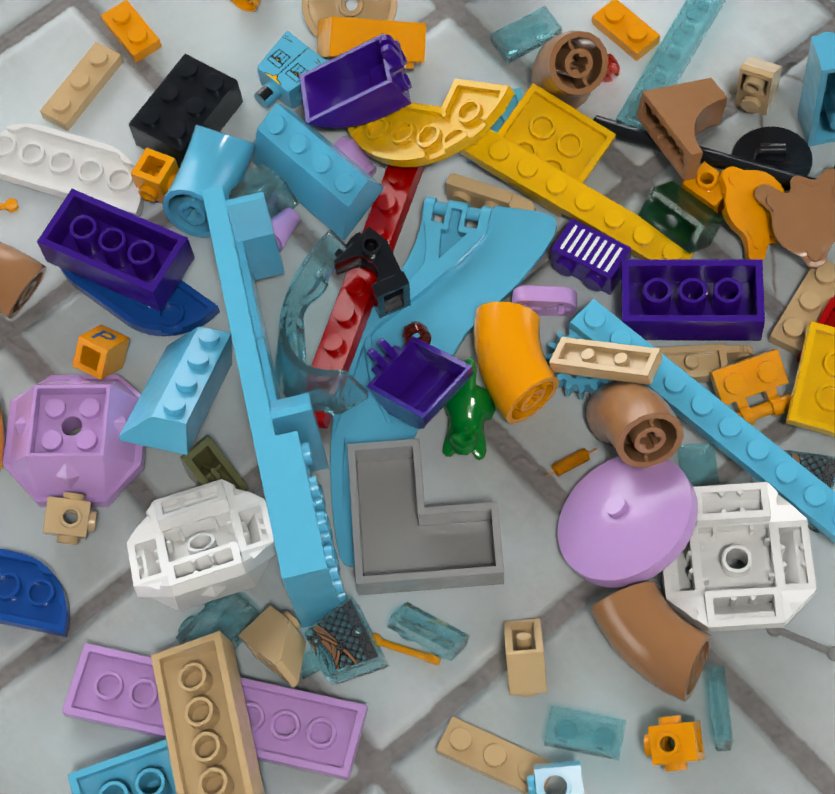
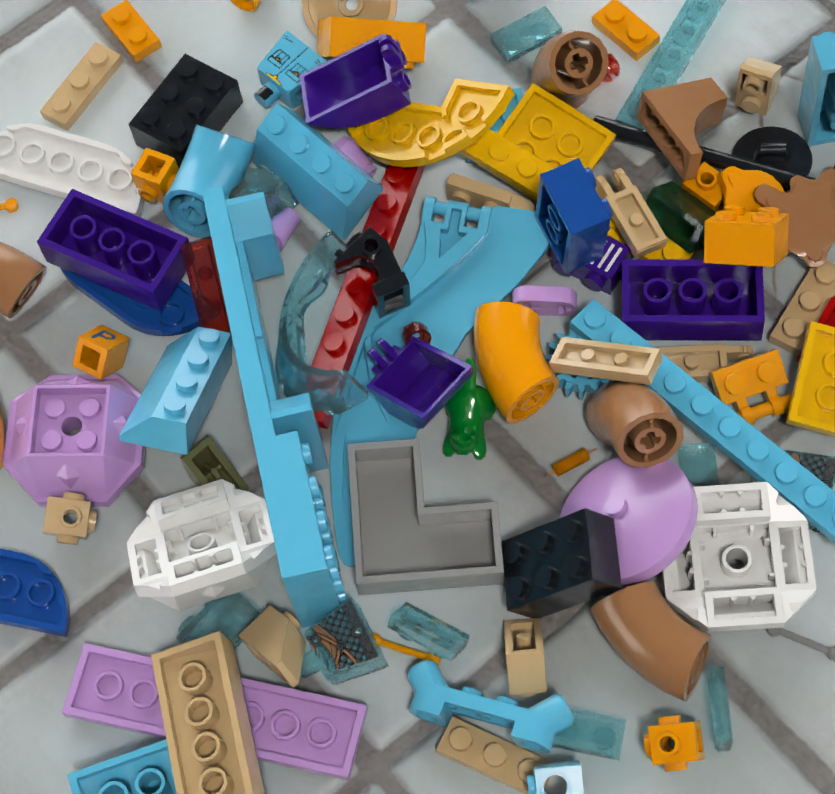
(205, 283): none -> clear red tile
(530, 727): none -> medium azure plate
(561, 564): none -> black brick
(573, 215): none -> blue brick
(632, 214): none -> tan hinge
(746, 237): none -> light orange brick

